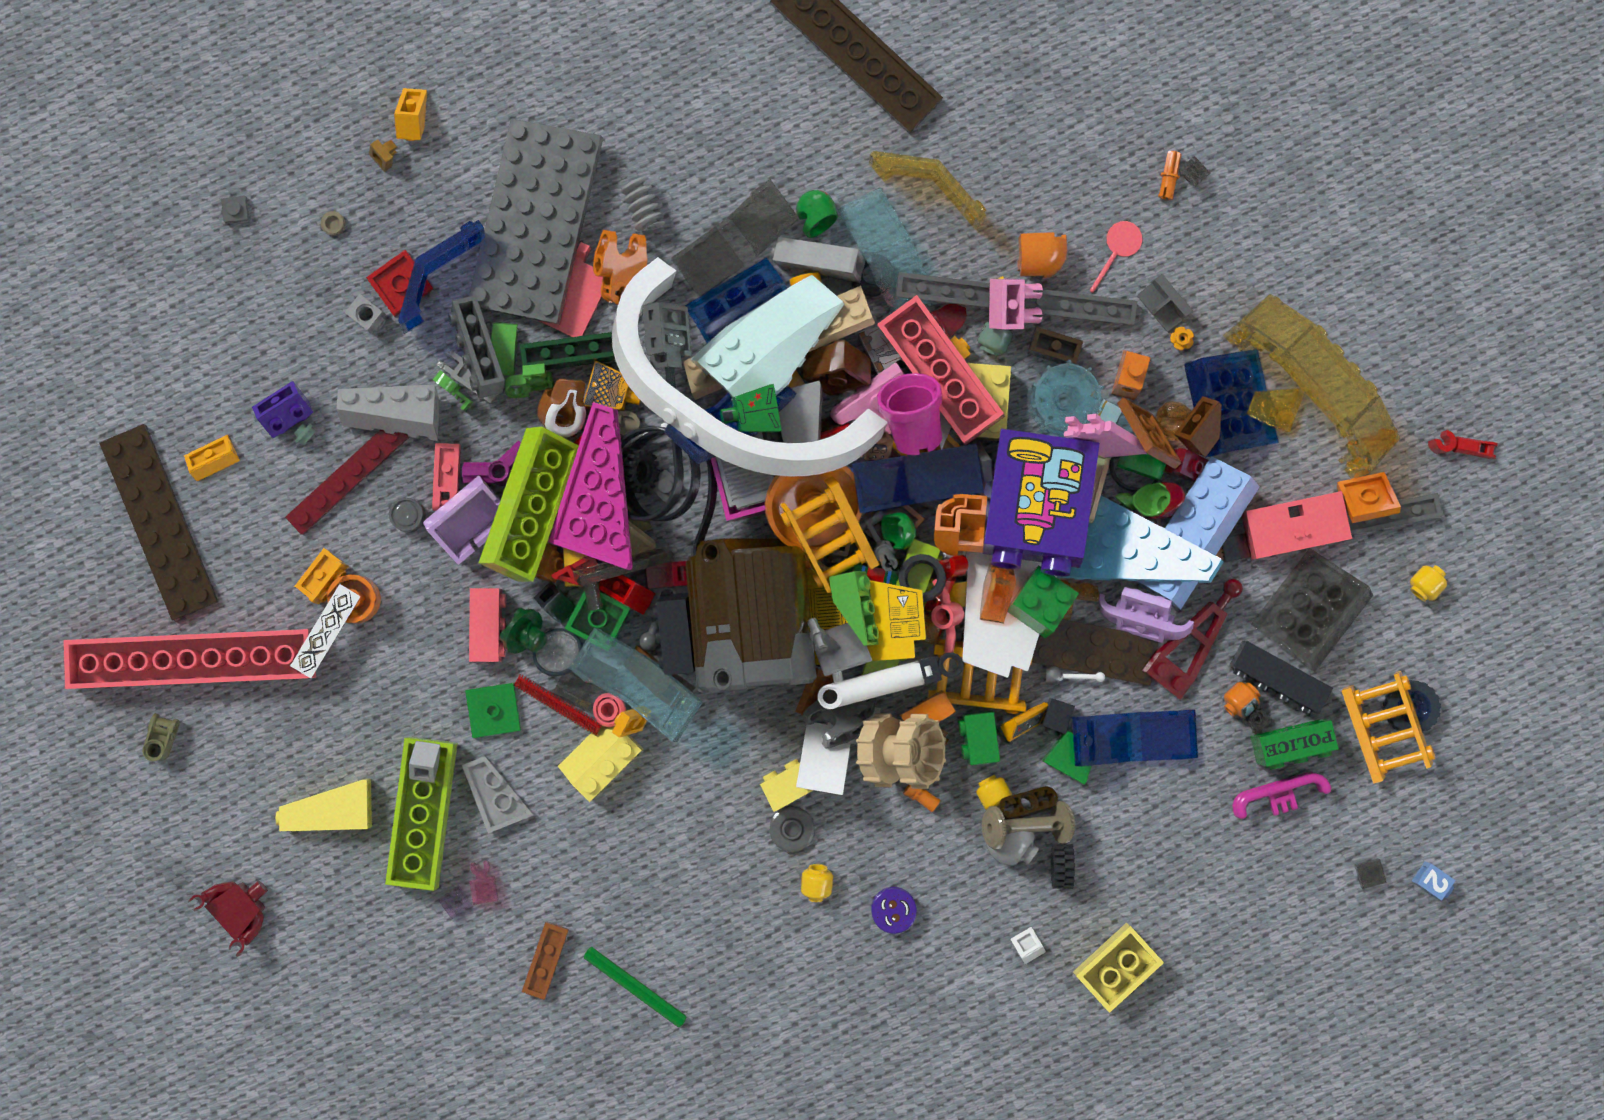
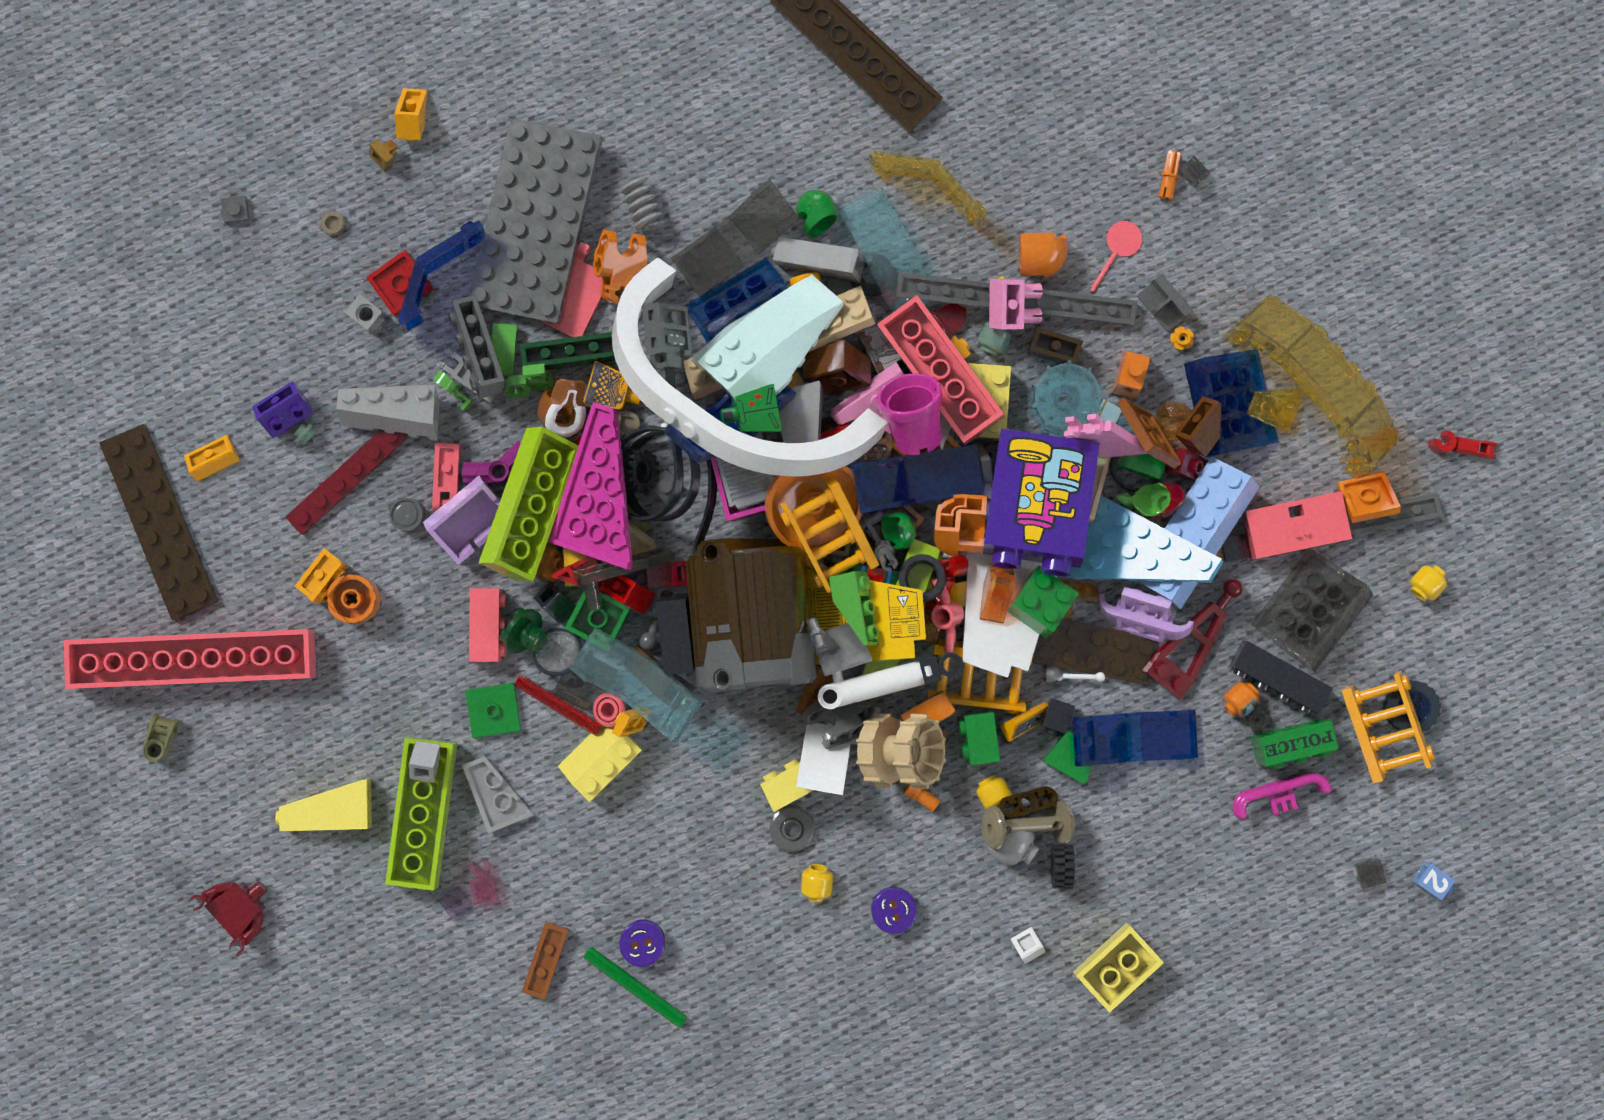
(325, 631): white sticker -> none
(642, 943): none -> dark purple head

